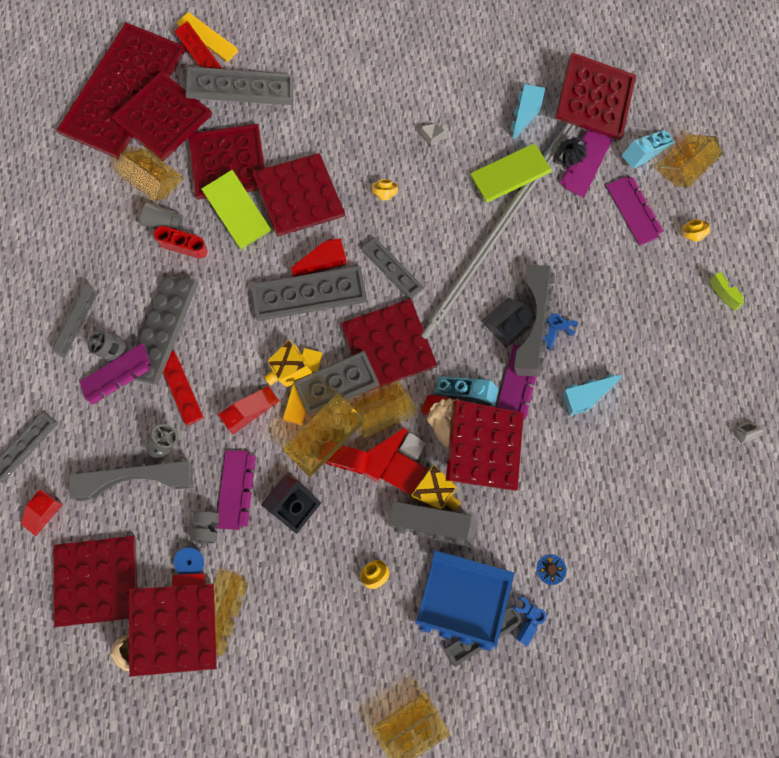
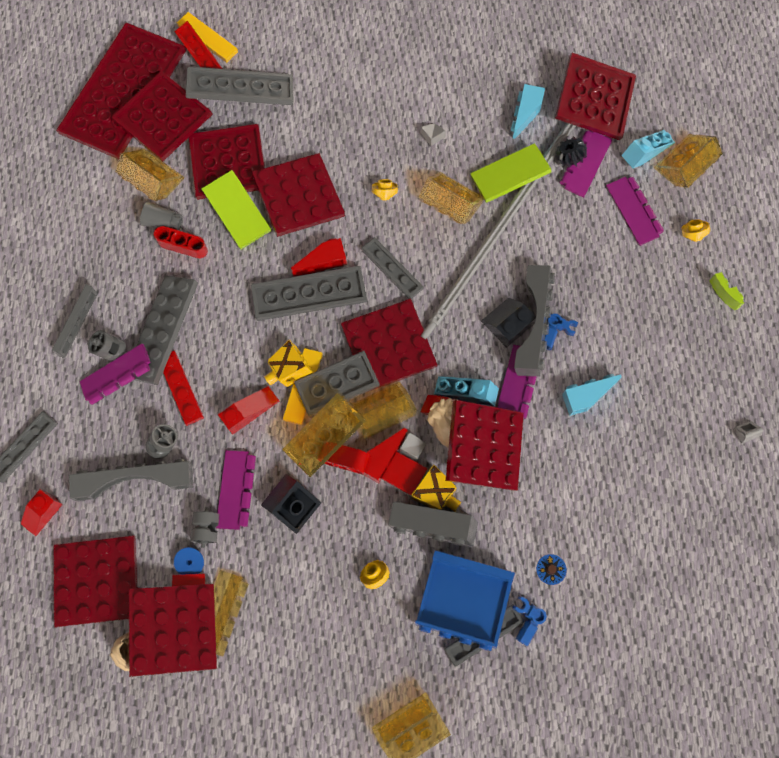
(451, 197): none -> clear yellow slope

